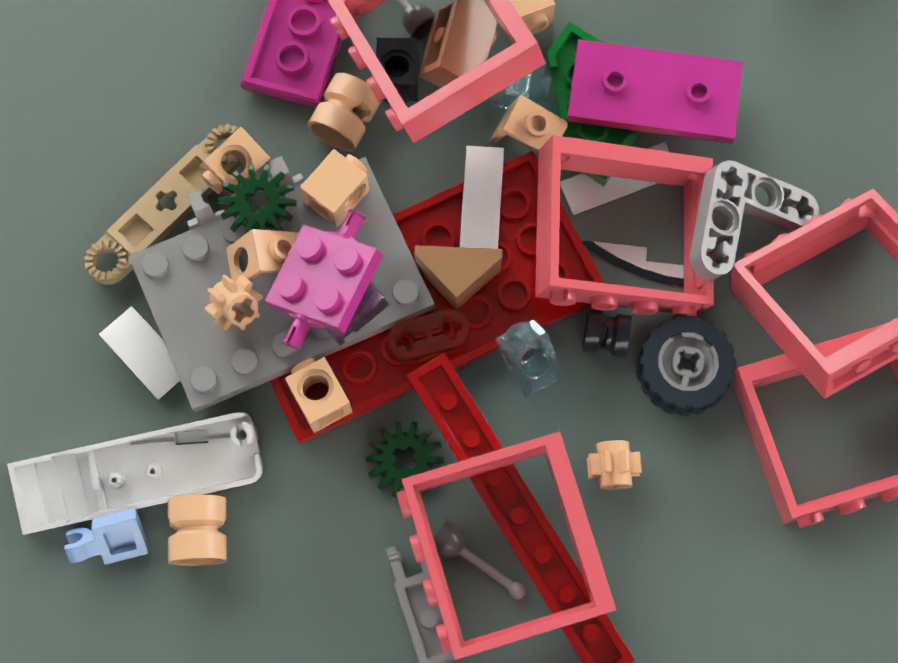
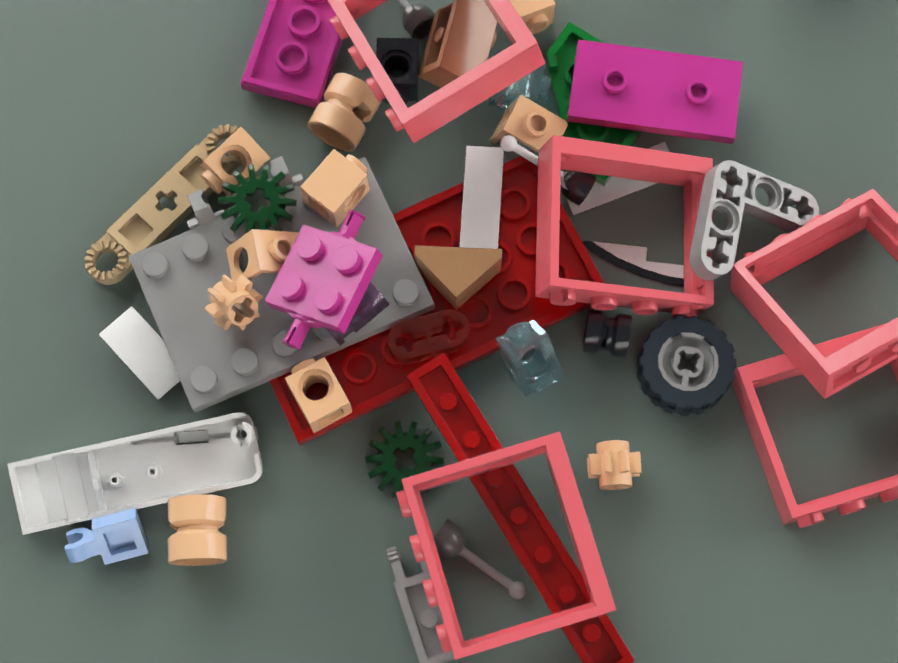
(573, 184): none -> black hinge

